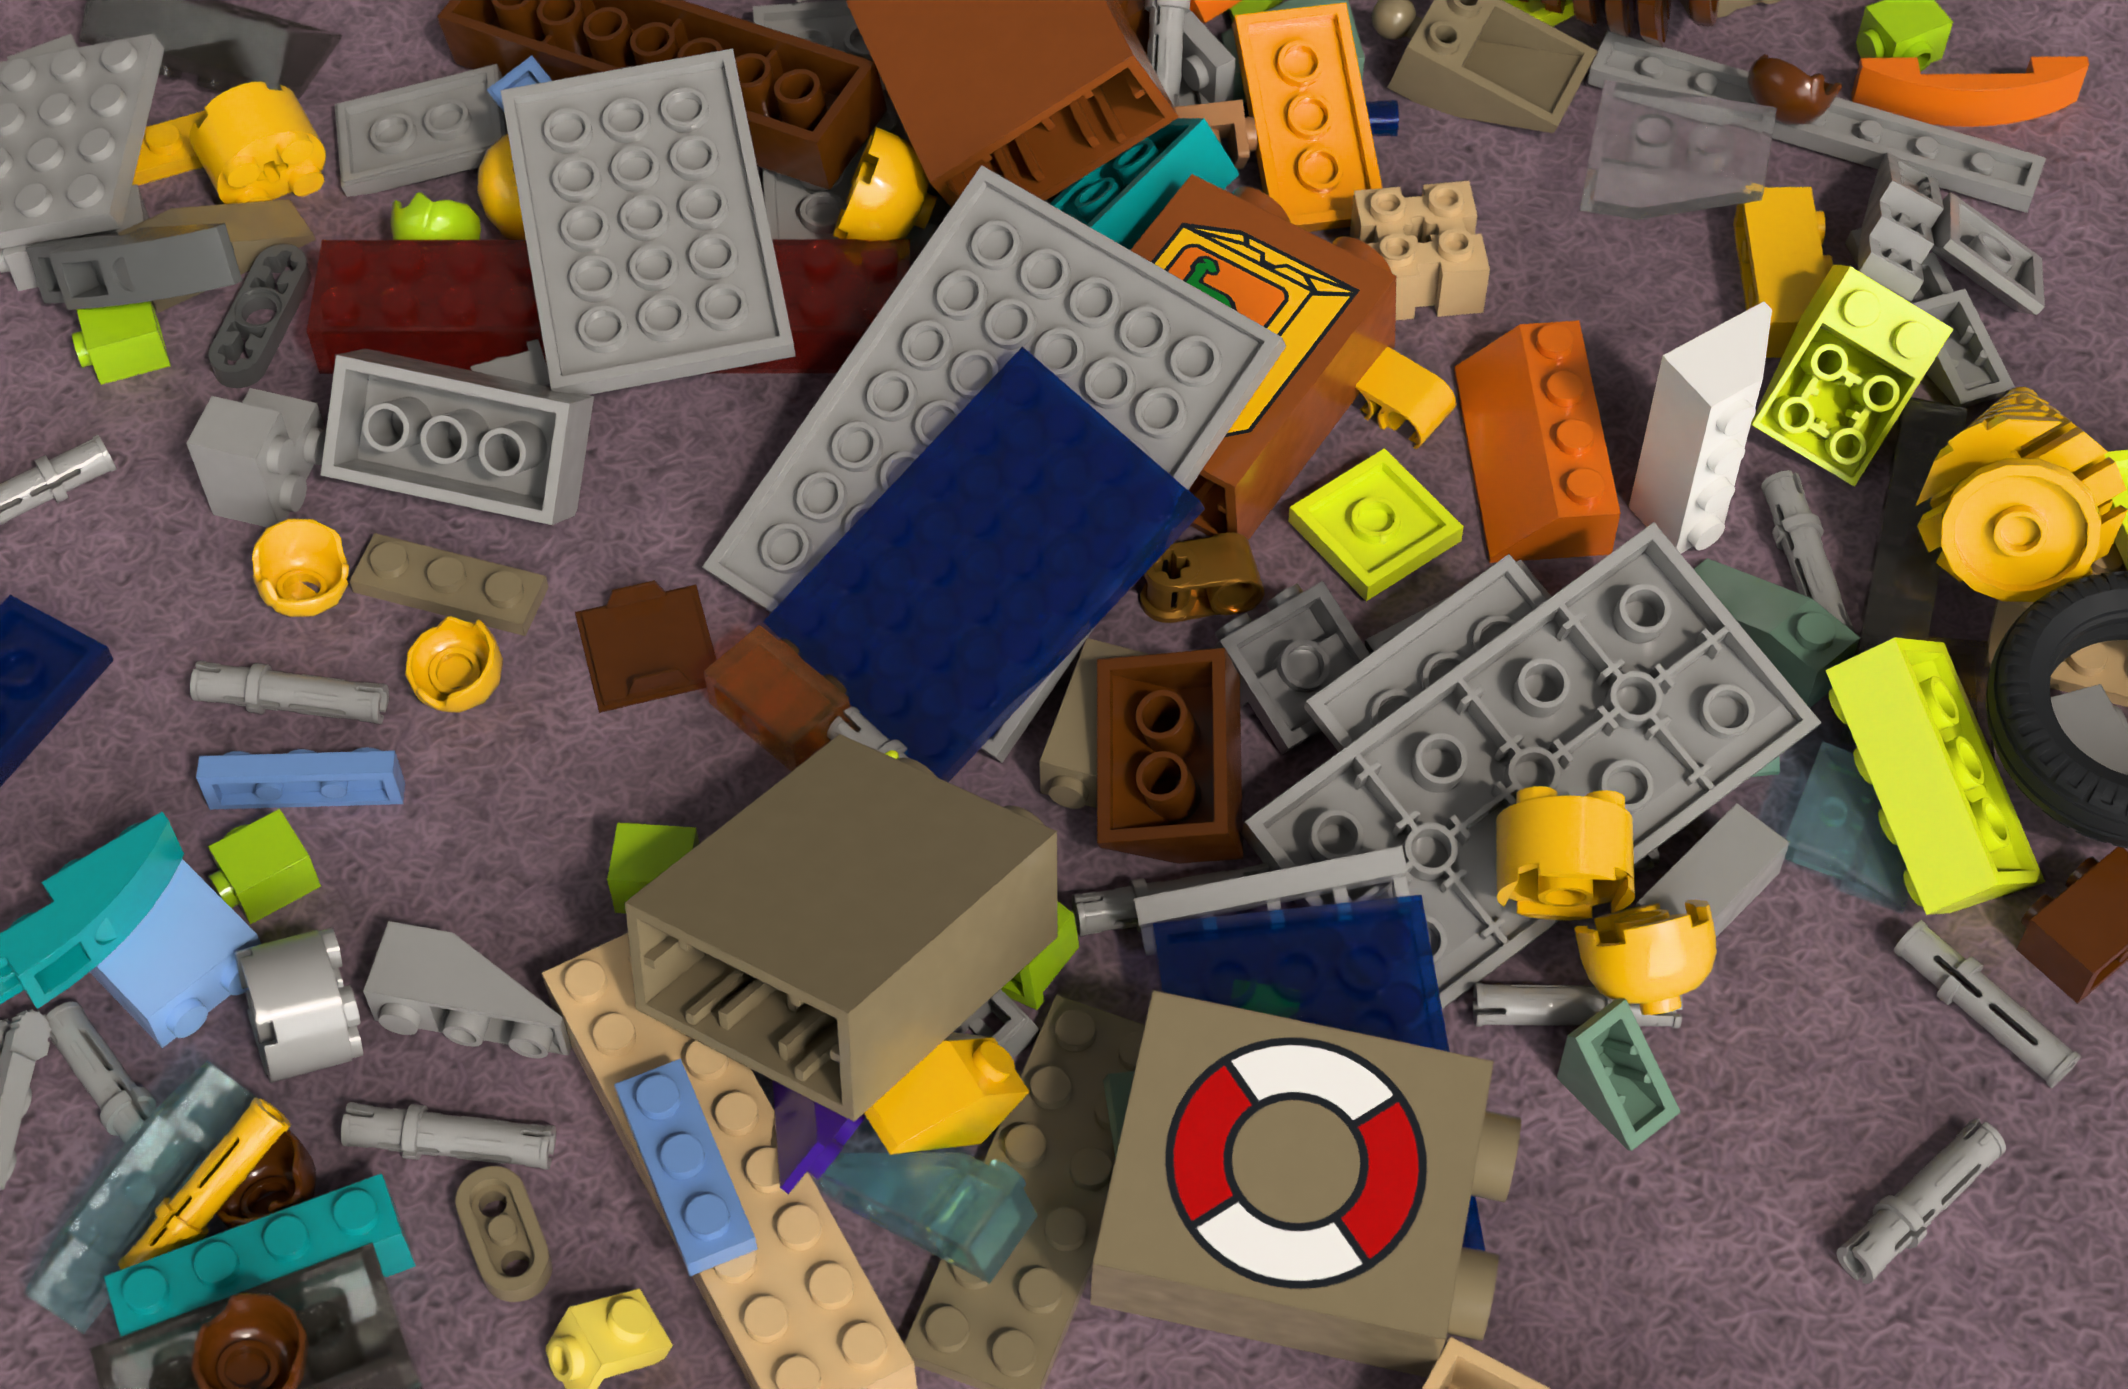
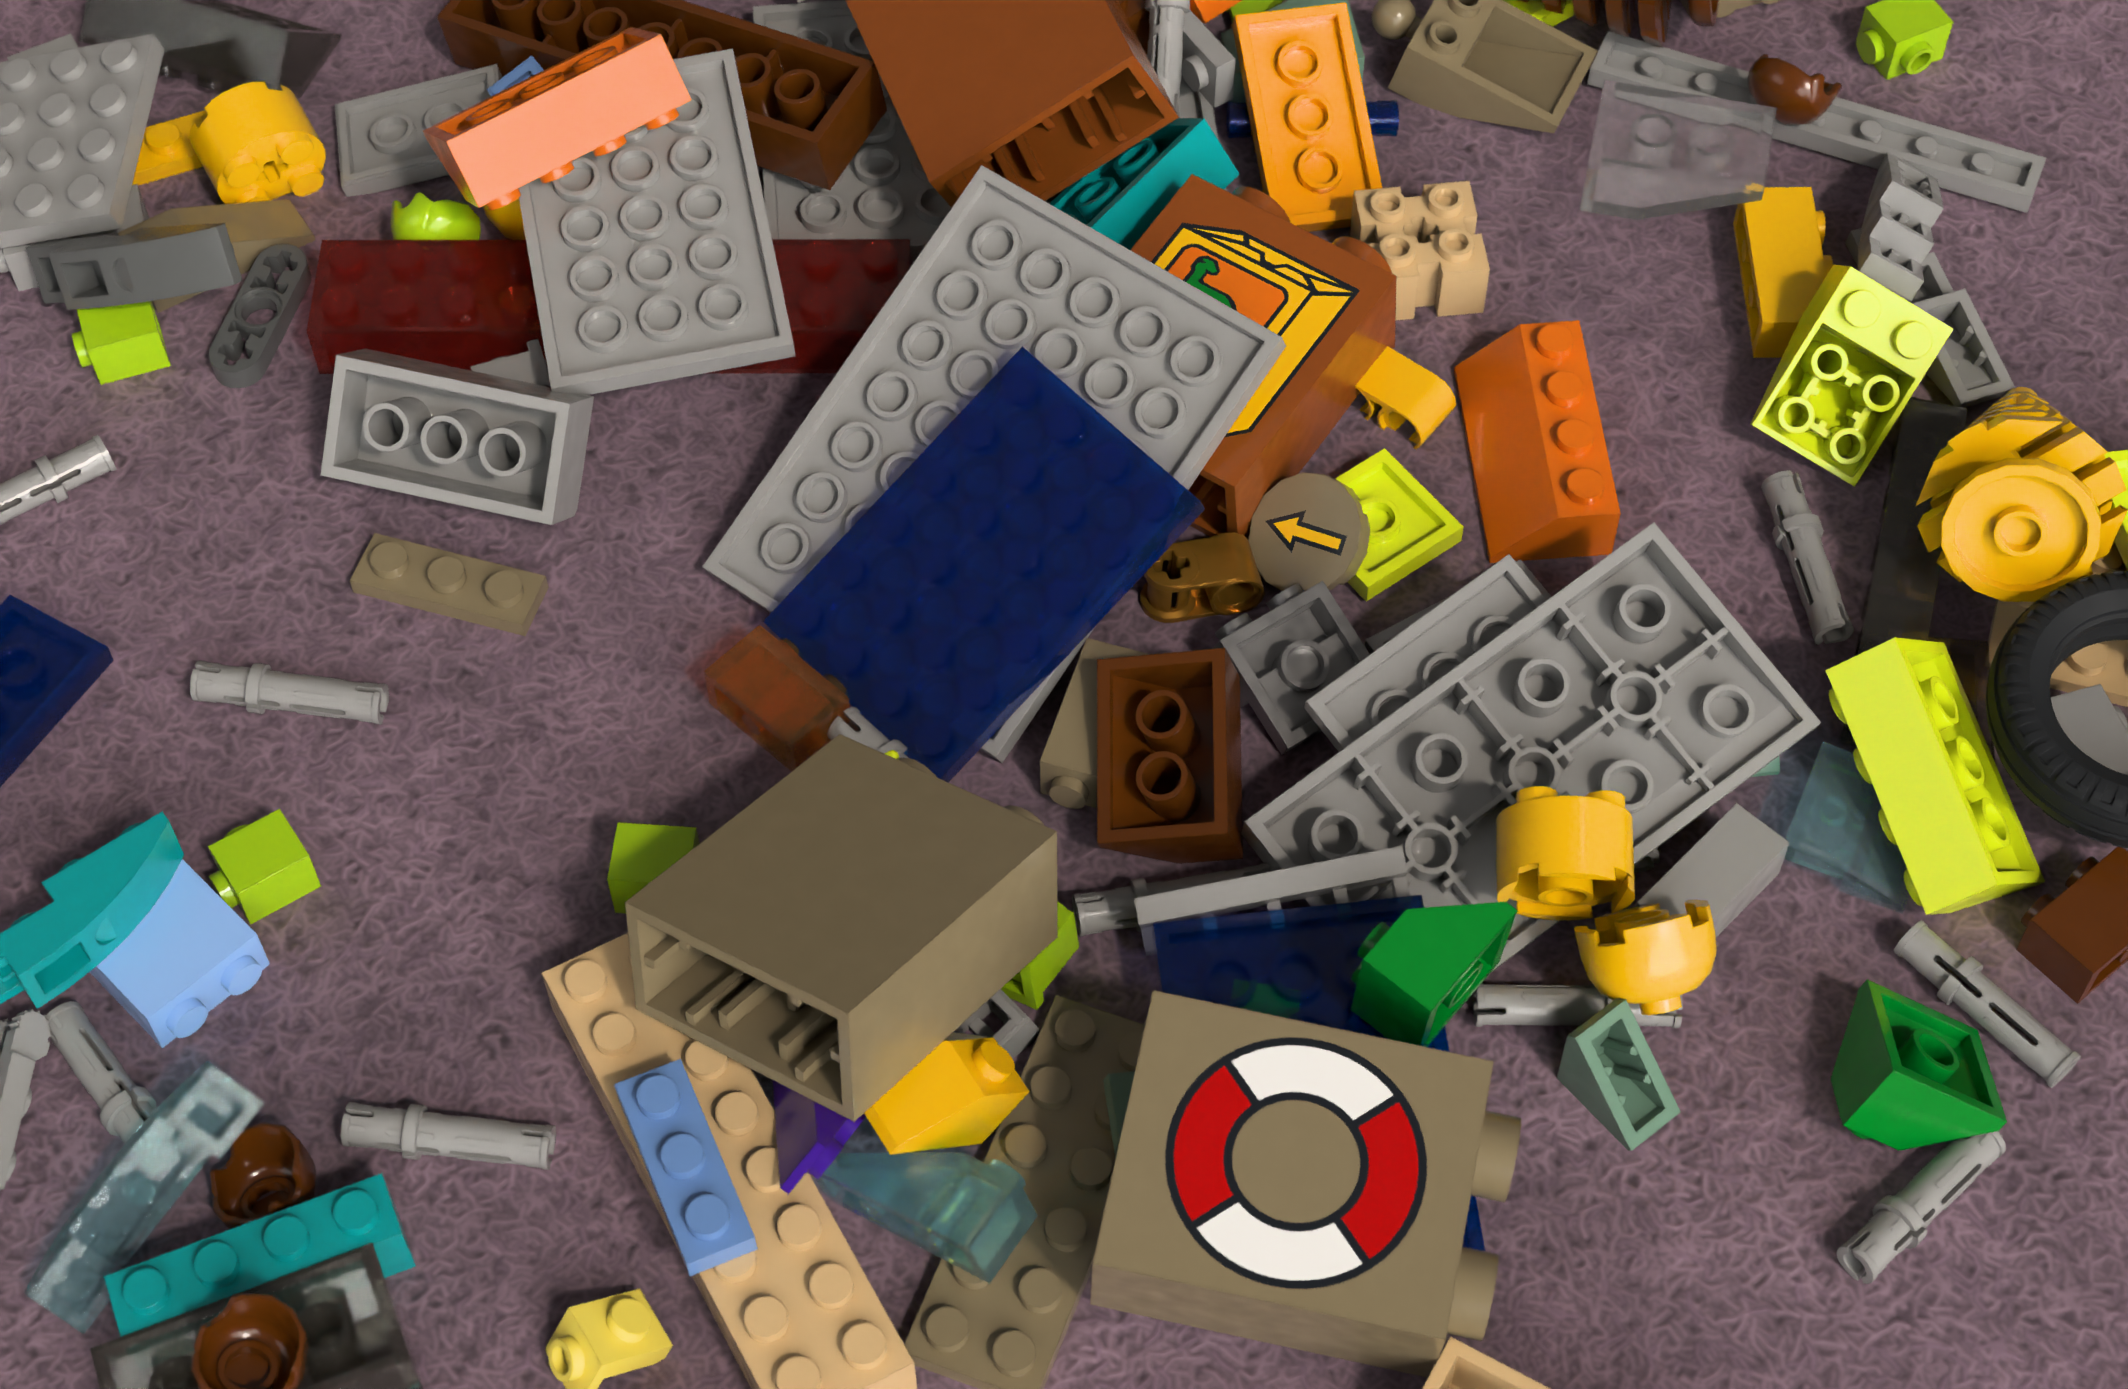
(185, 1216): yellow pin -> none
(257, 455): light grey brick -> none
(295, 554): yellow hair -> none
(299, 1004): light grey brick -> none
(301, 779): medium blue plate -> none
(448, 987): light grey slope -> none
(453, 657): yellow hair -> none
(505, 1237): dark tan plate -> none
(559, 117): none -> slope
(645, 644): reddish brown piece -> none
(886, 192): yellow cylinder -> none
(1228, 122): medium nougat bracket -> none
(1309, 532): none -> dark tan tile
(1427, 967): none -> green slope
(1701, 429): white slope -> none
(1785, 625): sand green slope -> none
(1912, 1074): none -> green slope
(1969, 98): orange slope -> none
(1989, 256): light grey slope -> none

